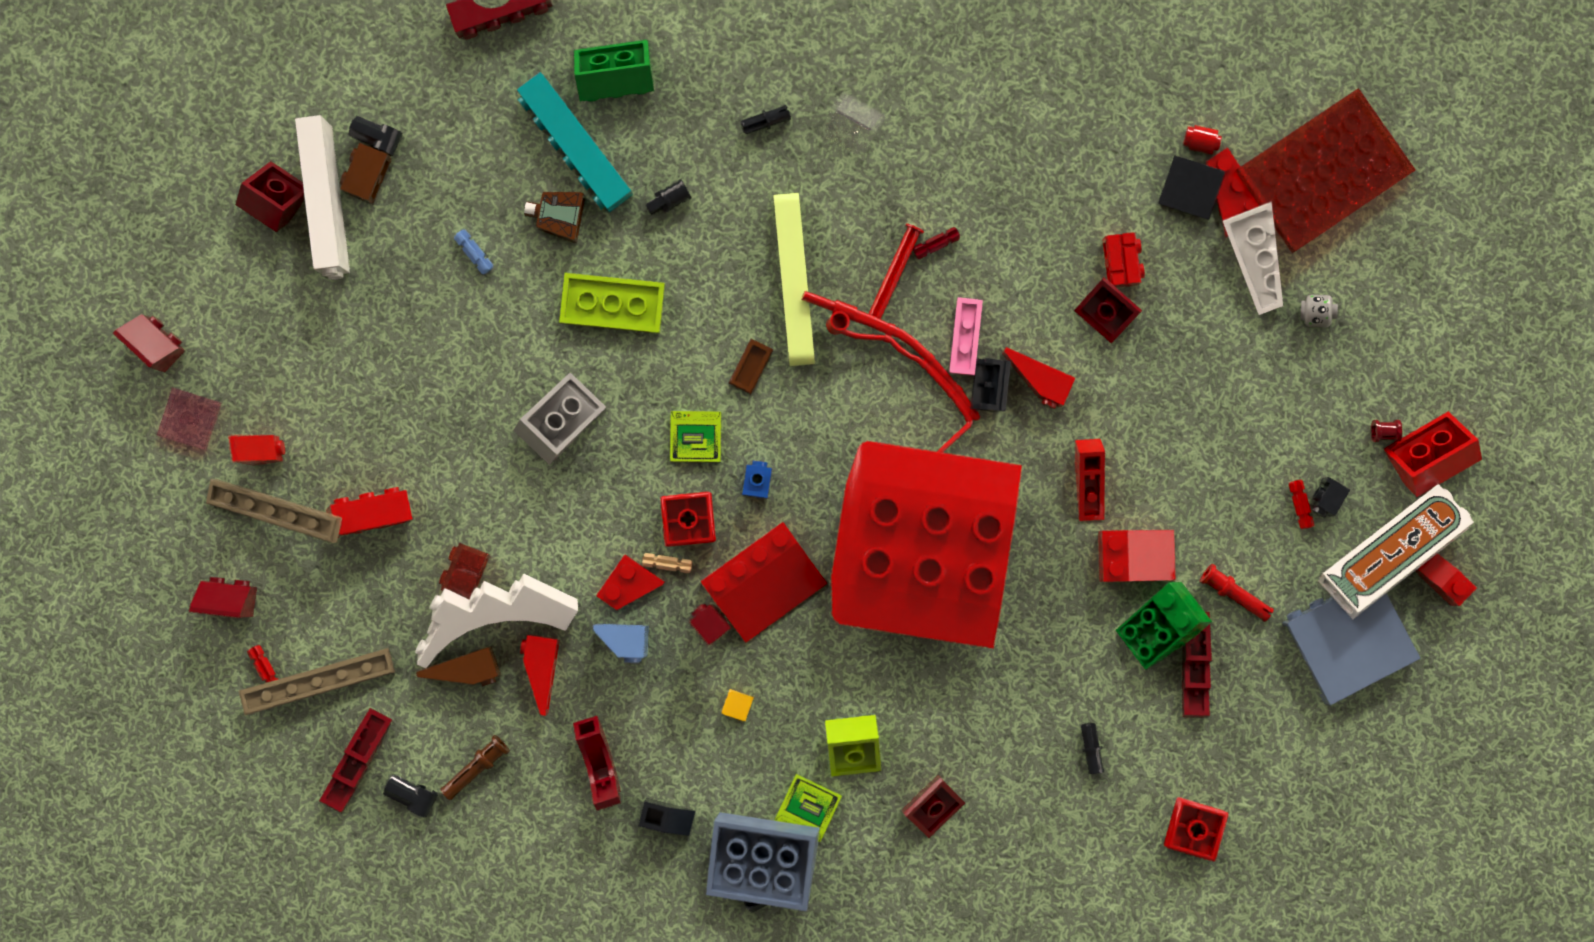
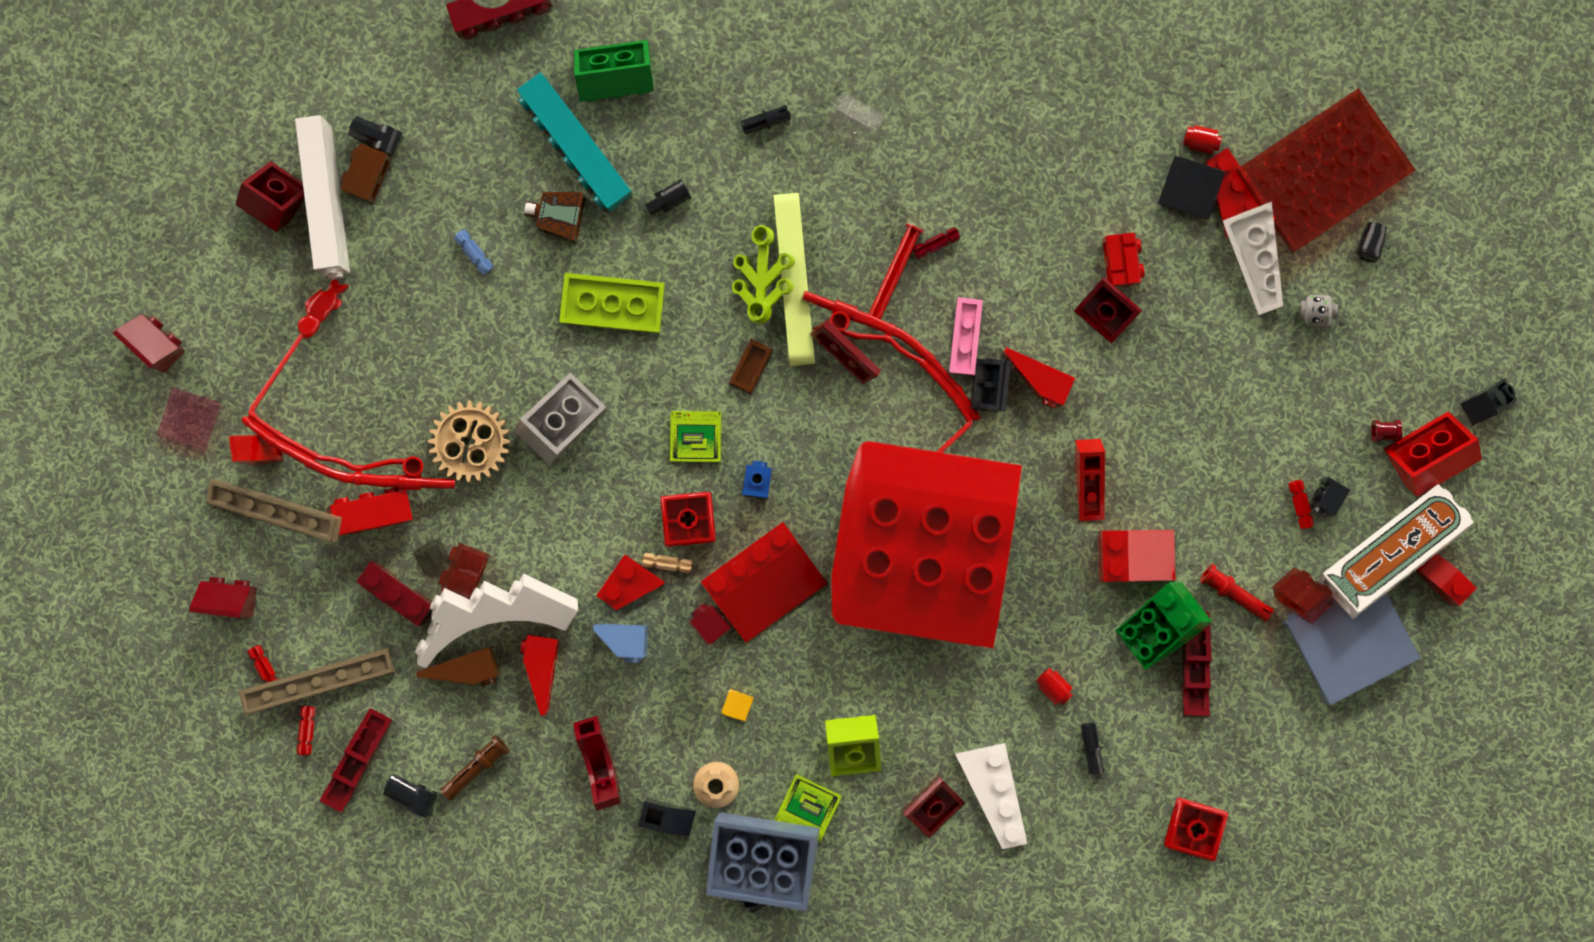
(306, 730): none -> red axle
(317, 310): none -> red piece
(395, 594): none -> dark red arch
(431, 555): none -> clear smoke slope
(447, 436): none -> tan gear
(719, 771): none -> tan piece
(763, 277): none -> lime plant
(845, 352): none -> dark red tile
(994, 787): none -> white wing
(1054, 686): none -> red brick
(1303, 595): none -> clear red brick
(1372, 242): none -> black piece
(1489, 402): none -> black slope

